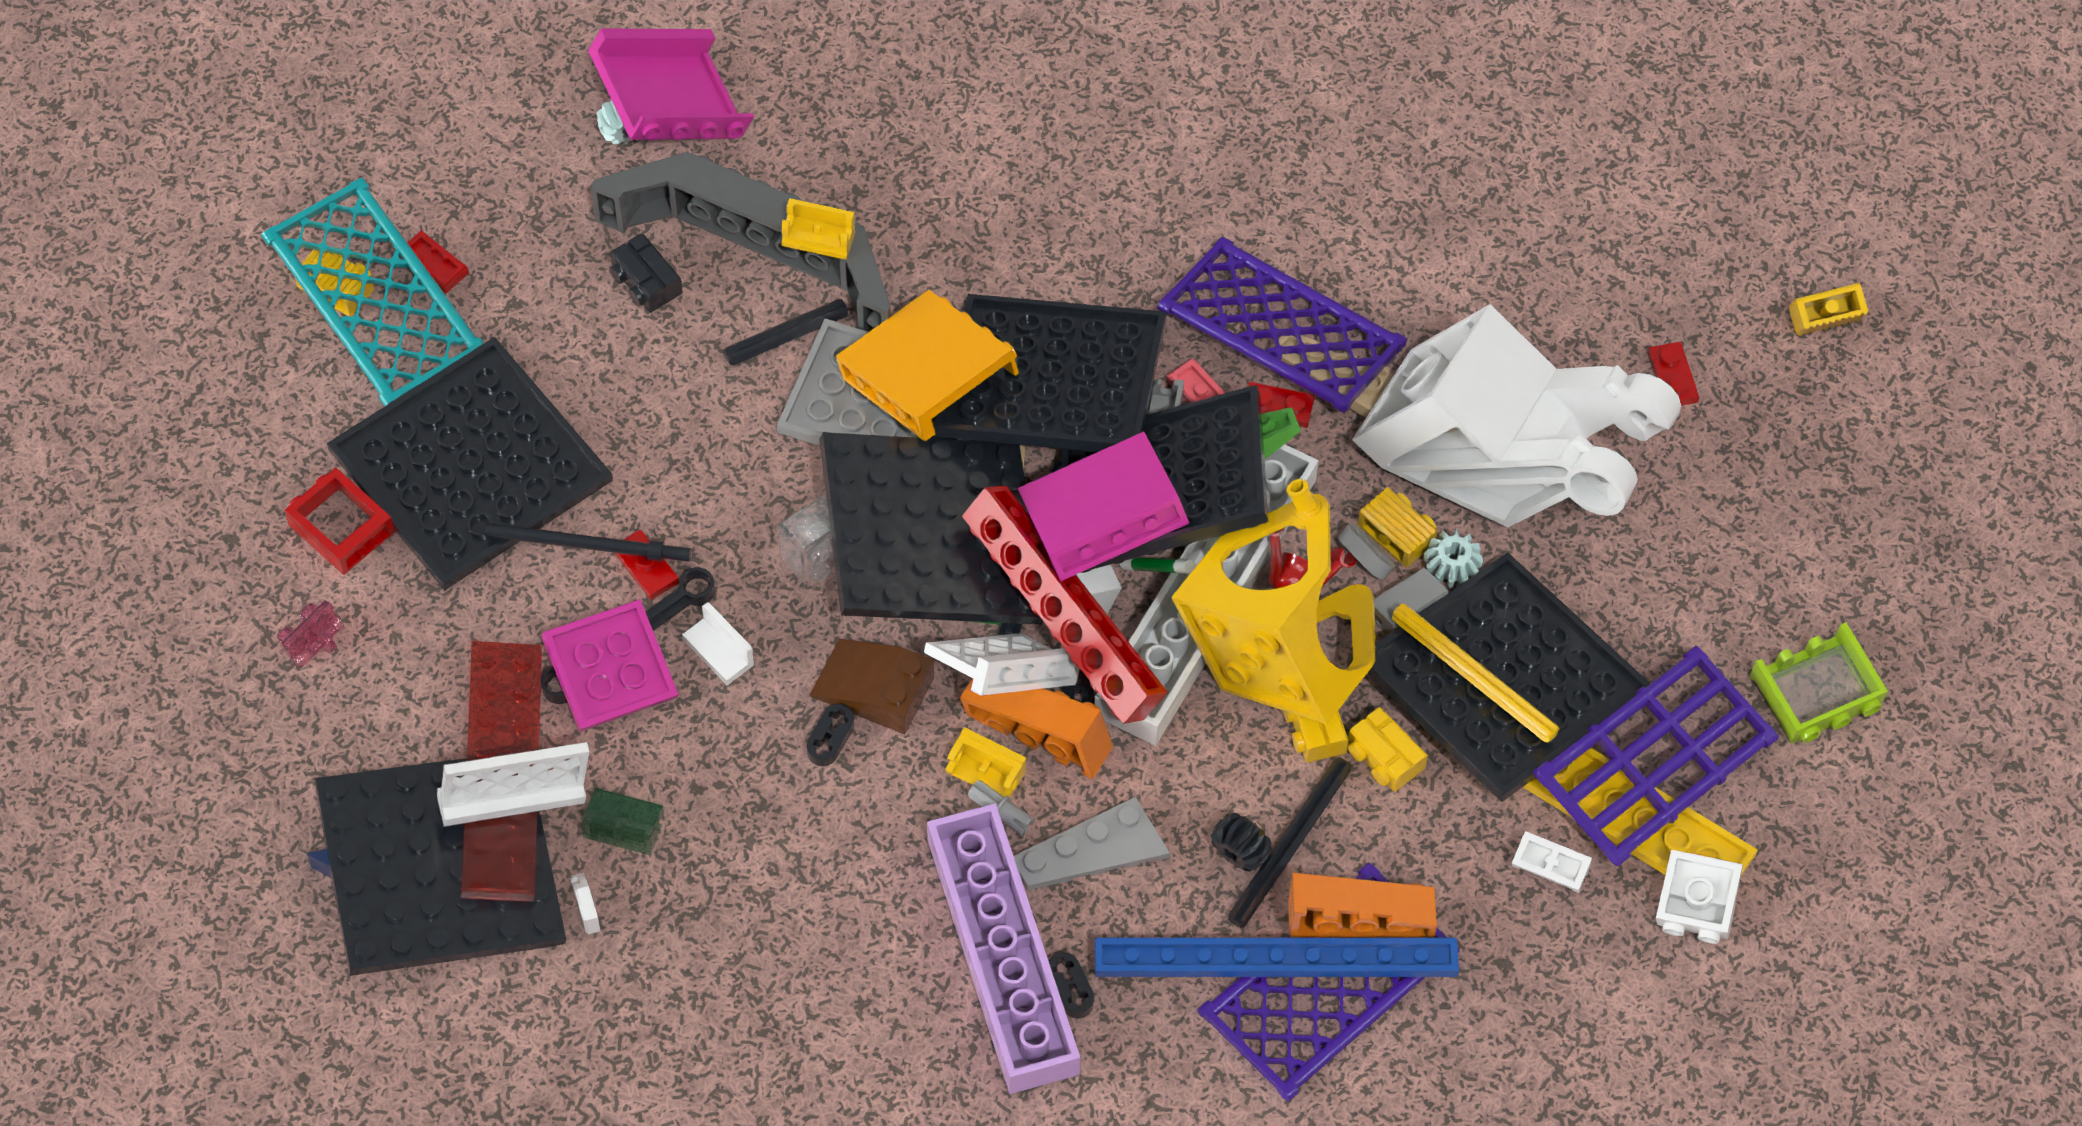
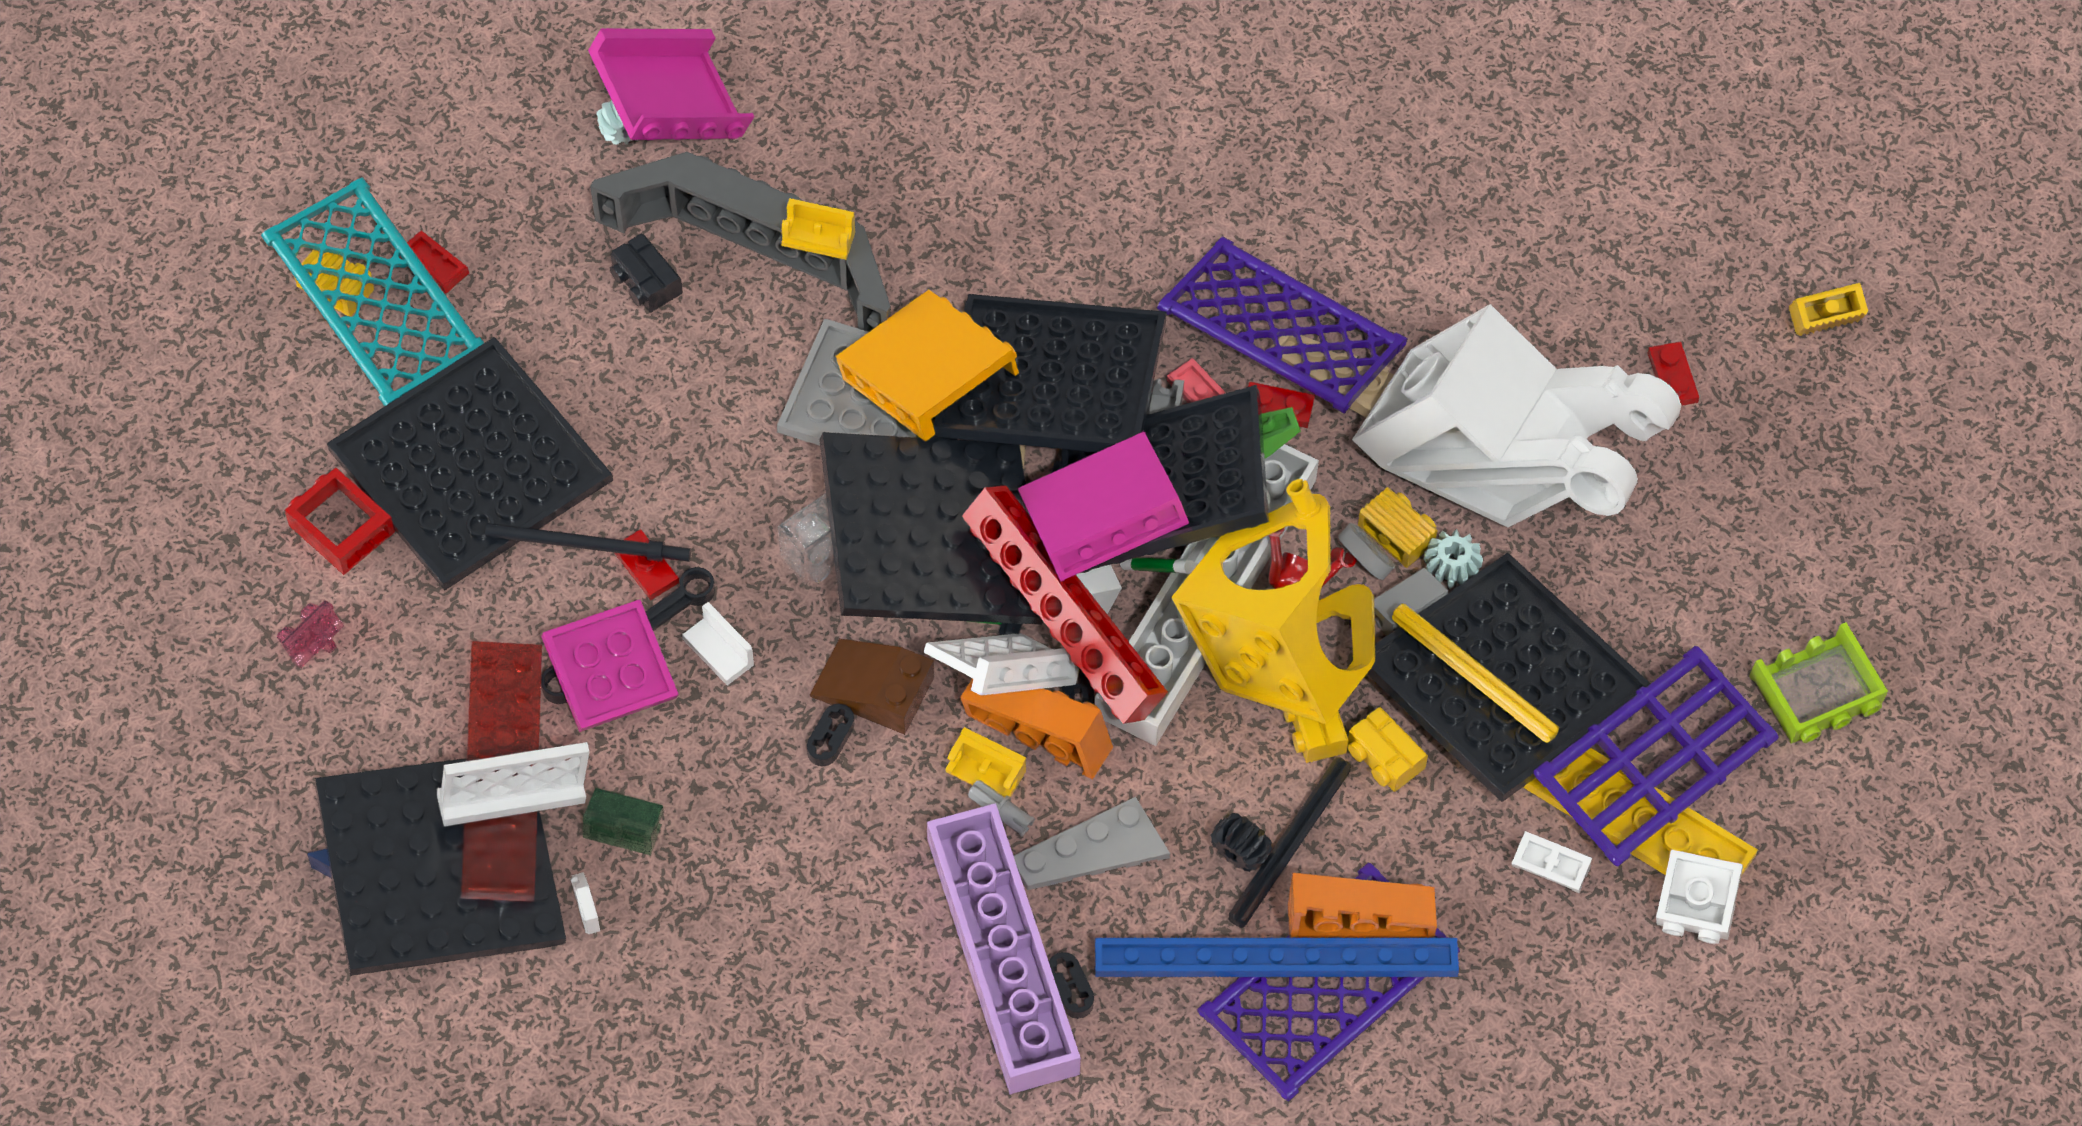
(785, 332): black axle -> none

